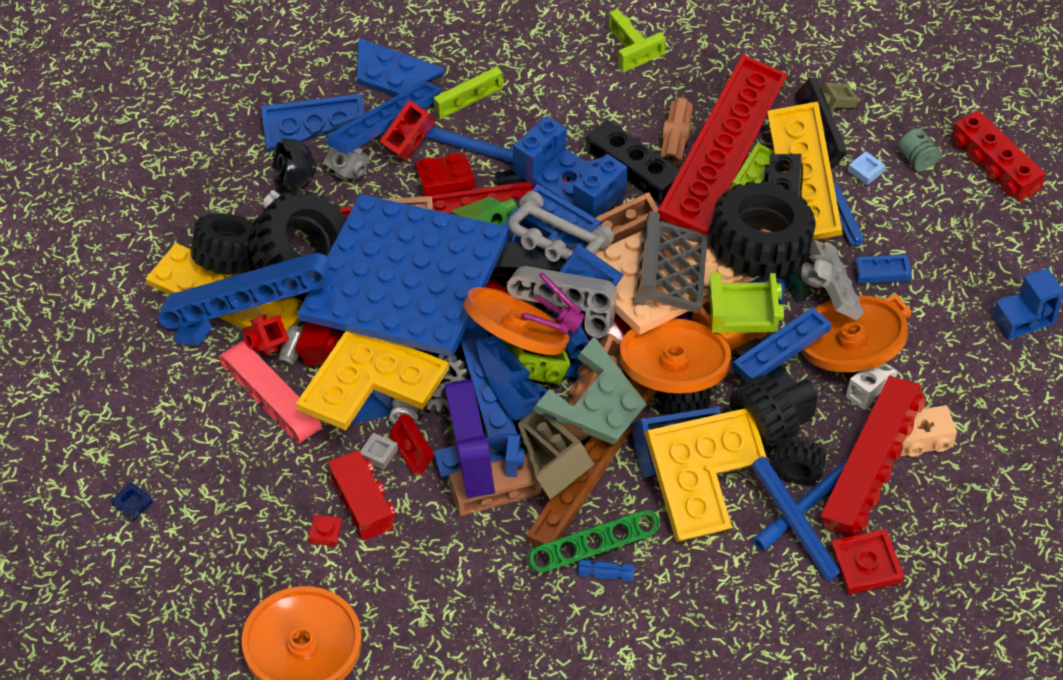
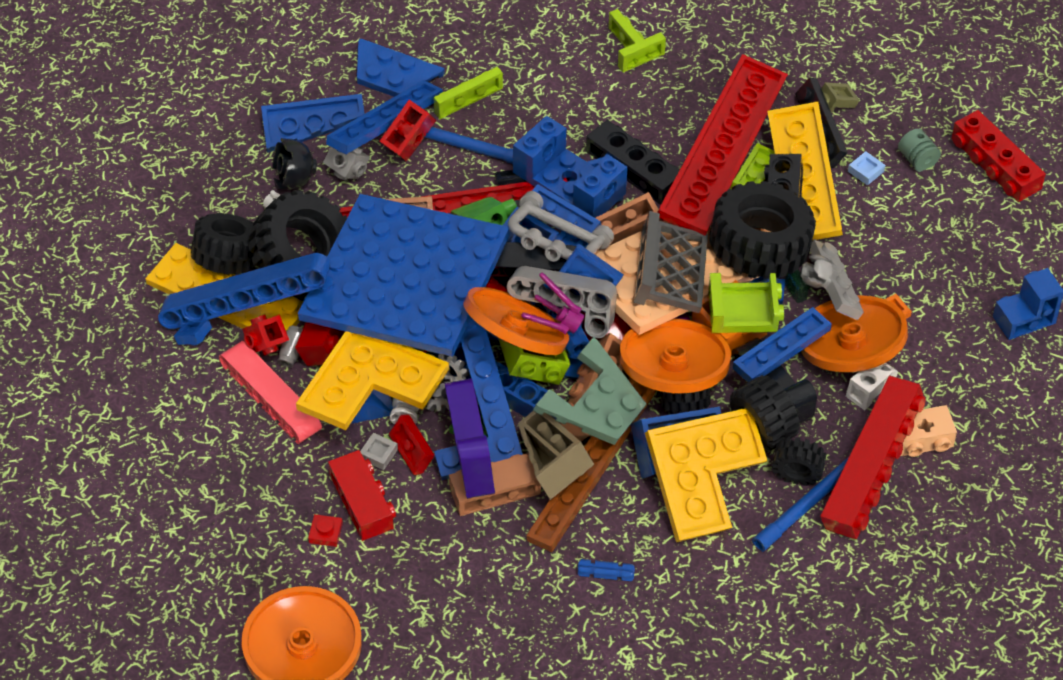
(132, 501): clear blue plate -> none
(445, 174): red plate -> none
(507, 377): blue slope -> none
(511, 446): blue plate -> none
(579, 542): green beam -> none
(676, 131): nougat piece -> none
(796, 518): blue axle -> none
(847, 220): blue axle -> none
(867, 561): red plate -> none
(883, 268): blue plate -> none

